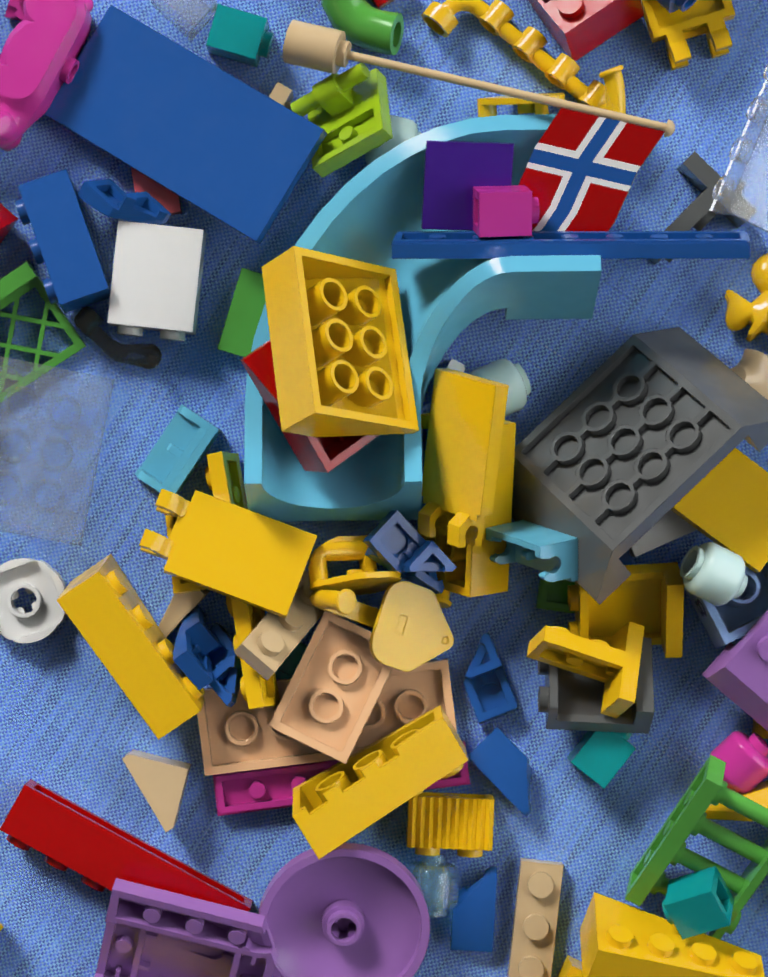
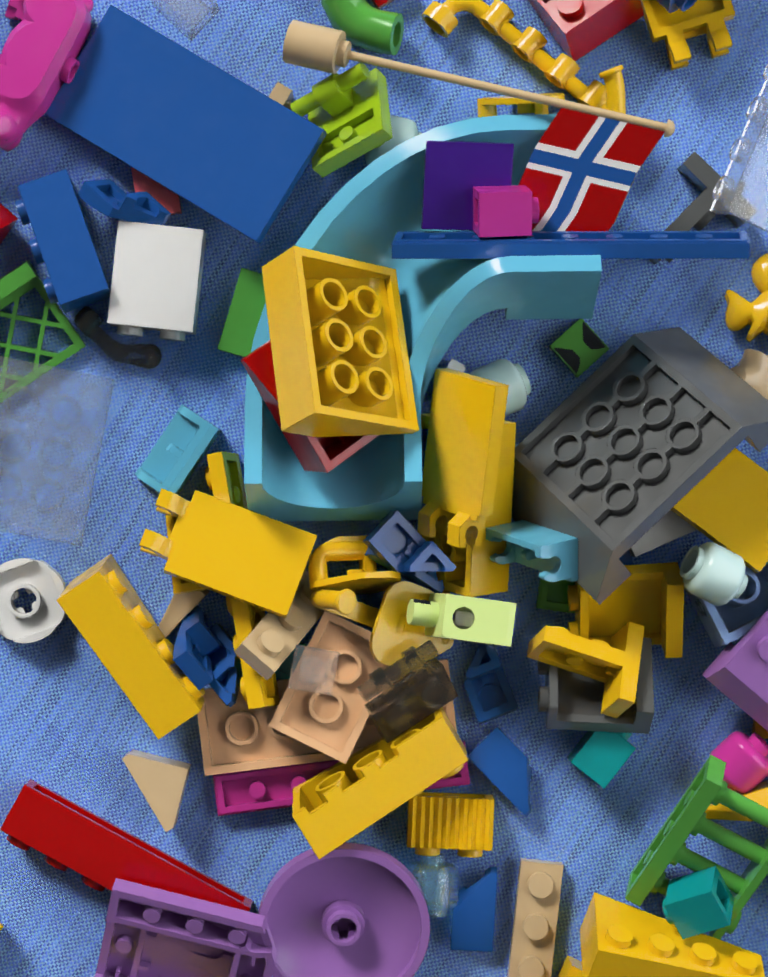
(239, 36): teal brick -> none
(314, 670): none -> clear brick
(412, 698): none -> clear smoke plate
(473, 621): none -> yellowish green torso
(579, 347): none -> bright green tile

